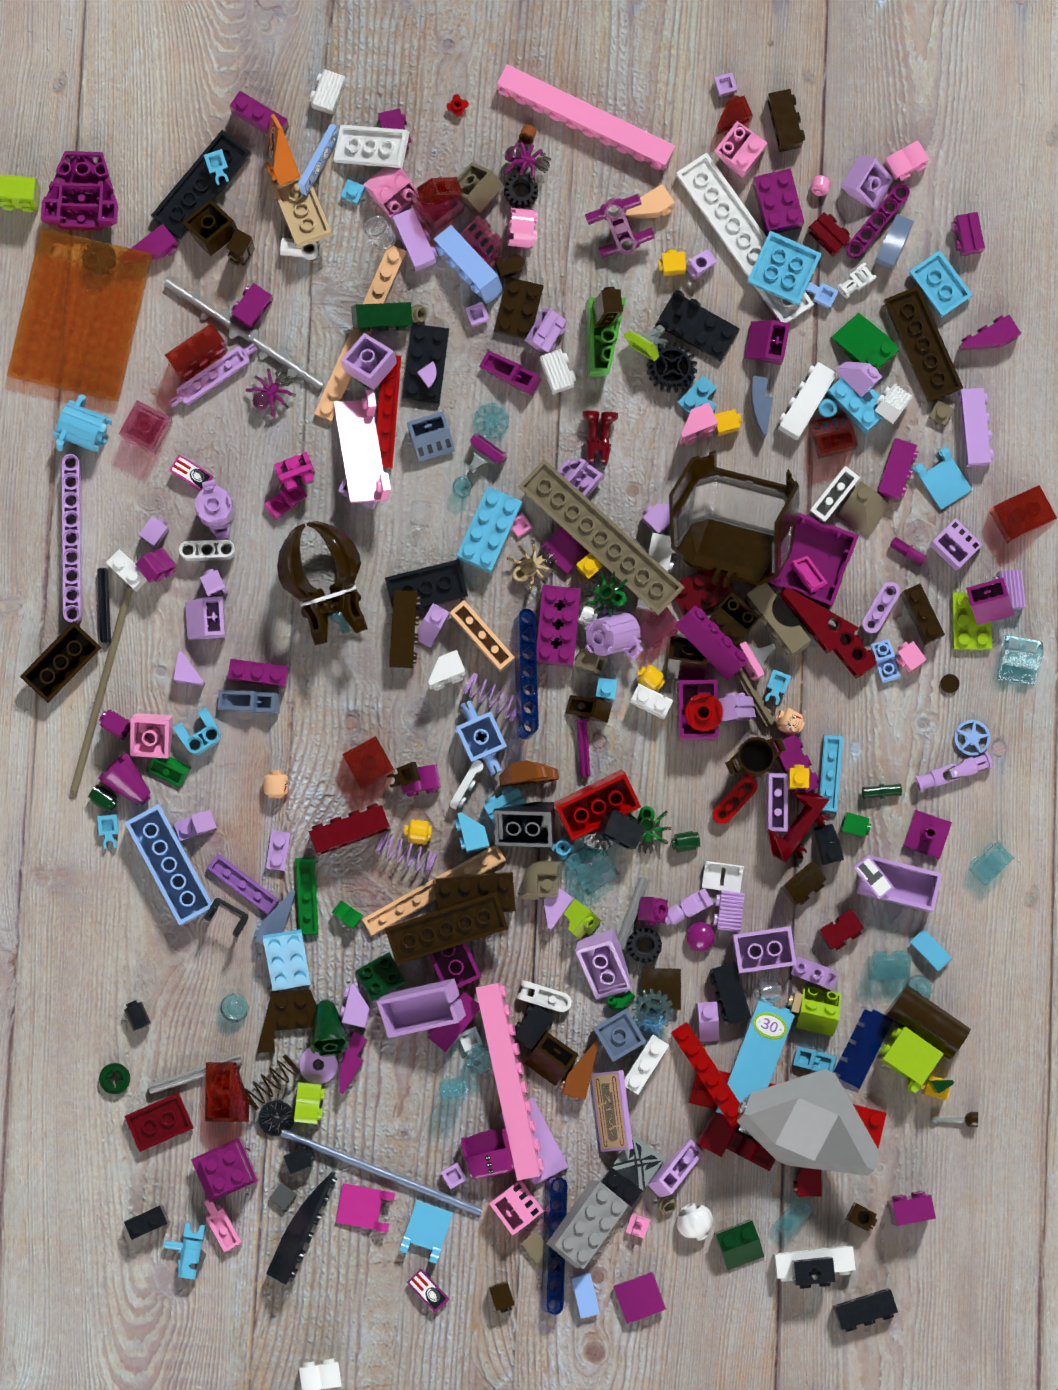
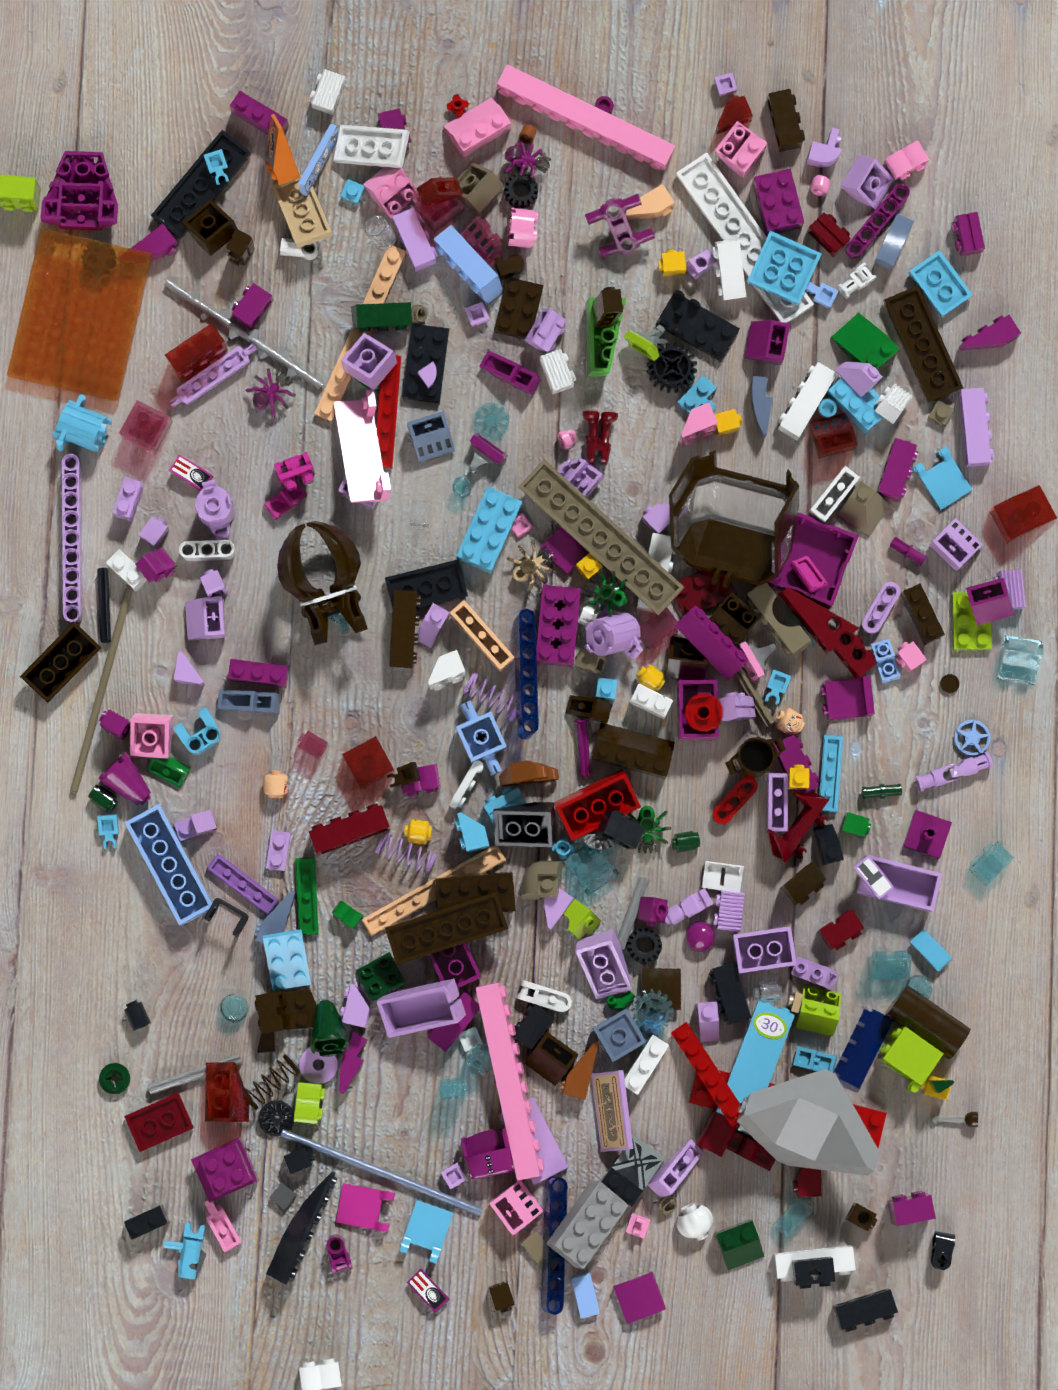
(128, 499): none -> lavender brick
(271, 1012): none -> dark brown brick
(312, 744): none -> clear pink brick
(338, 1255): none -> magenta piece
(478, 127): none -> bright pink slope
(565, 440): none -> bright pink tile
(605, 104): none -> magenta tile
(633, 750): none -> dark brown slope
(729, 269): none -> white brick
(825, 155): none -> lavender brick
(847, 698): none -> magenta panel
(943, 1246): none -> black piece

